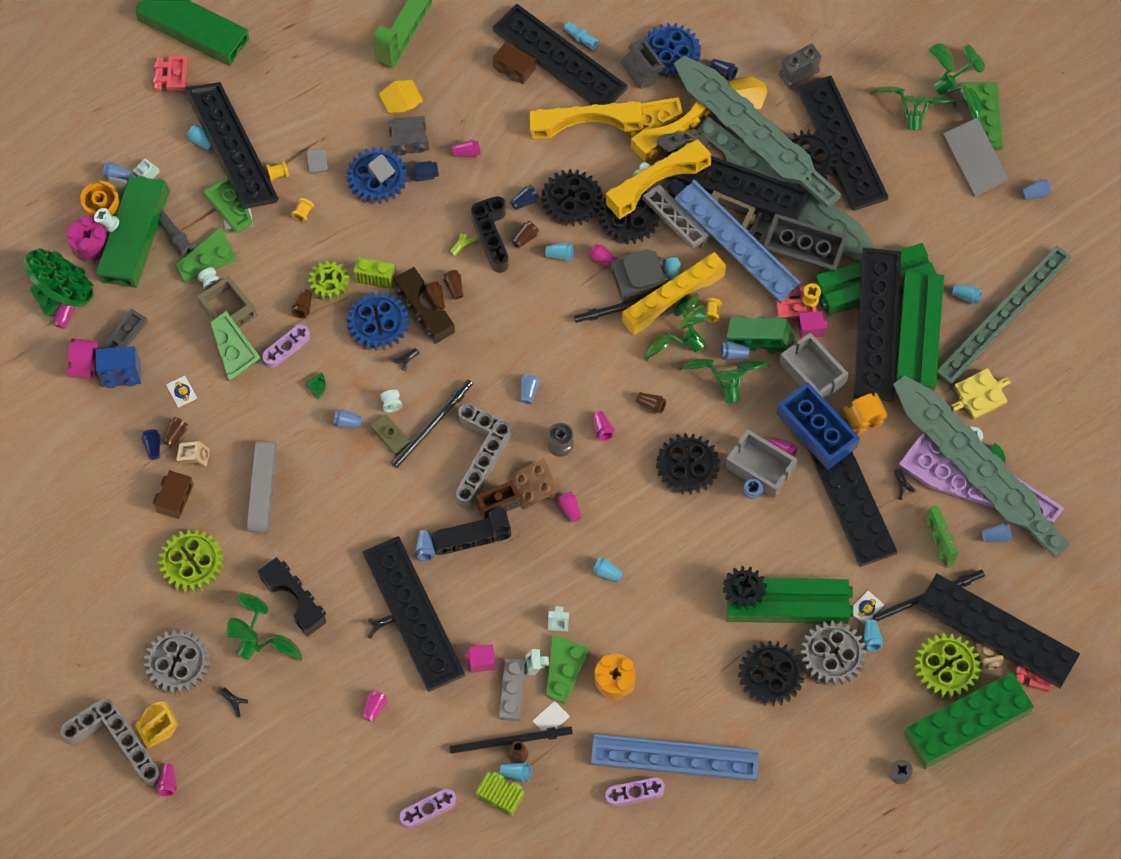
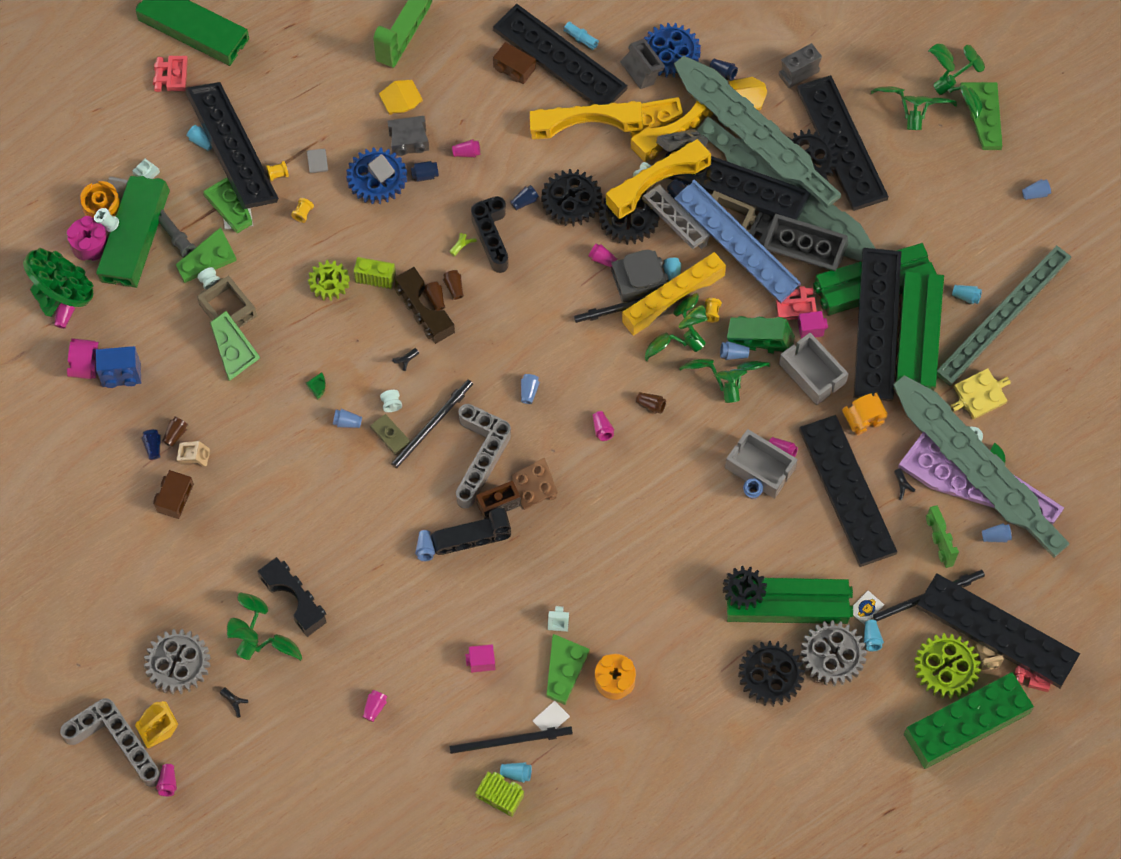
(114, 170): medium blue cone -> none
(125, 330): dark grey plate -> none
(175, 571): lime gear -> none
(181, 391): white sticker -> none
(262, 487): light grey beam -> none
(271, 351): lavender beam -> none
(302, 305): reddish brown cone -> none
(378, 623): black bar -> none
(394, 317): blue gear -> none
(413, 614): black plate -> none
(429, 800): lavender beam -> none
(512, 690): light grey plate -> none
(518, 756): reddish brown cone -> none
(525, 234): reddish brown cone -> none
(535, 662): light aqua tile -> none
(560, 251): medium azure cone -> none
(560, 439): dark grey wheel -> none
(569, 505): dark pink cone -> none
(607, 570): medium azure cone -> none
(618, 789): lavender beam -> none
(674, 757): medium blue plate -> none
(706, 463): black gear -> none
(811, 295): yellow bush -> none
(818, 425): blue brick -> none
(901, 776): dark grey wheel -> none
(976, 157): light grey tile -> none

